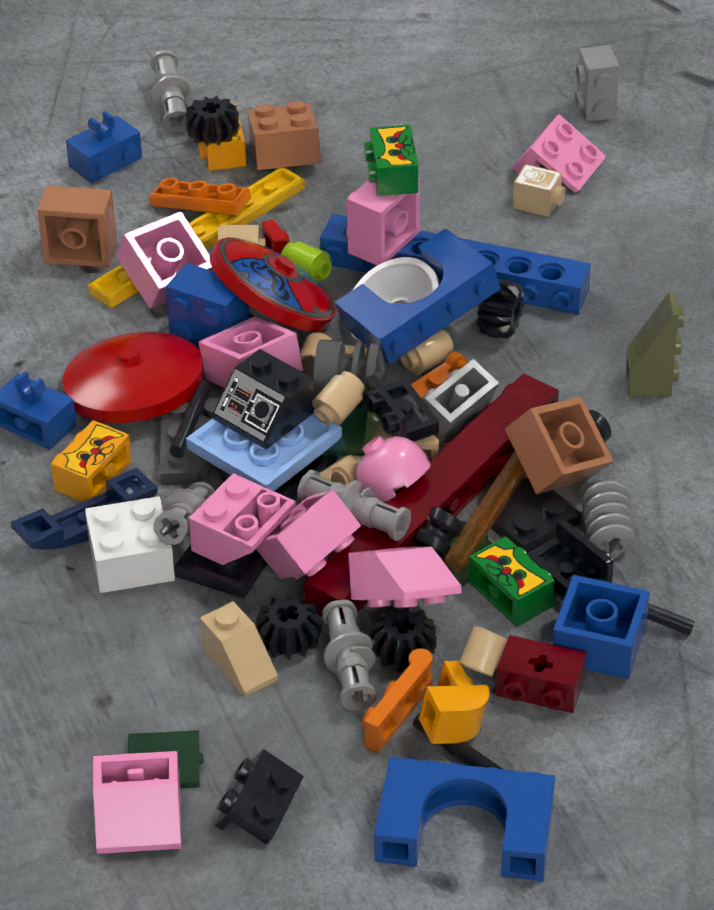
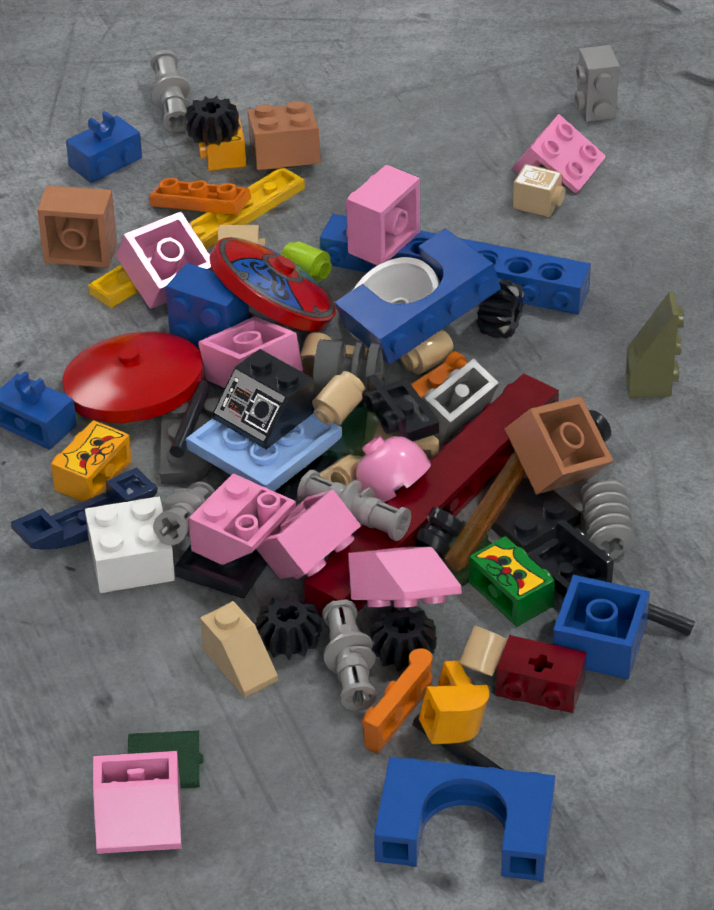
(260, 796): black bracket -> none
(275, 237): red plate -> none
(392, 160): green brick -> none

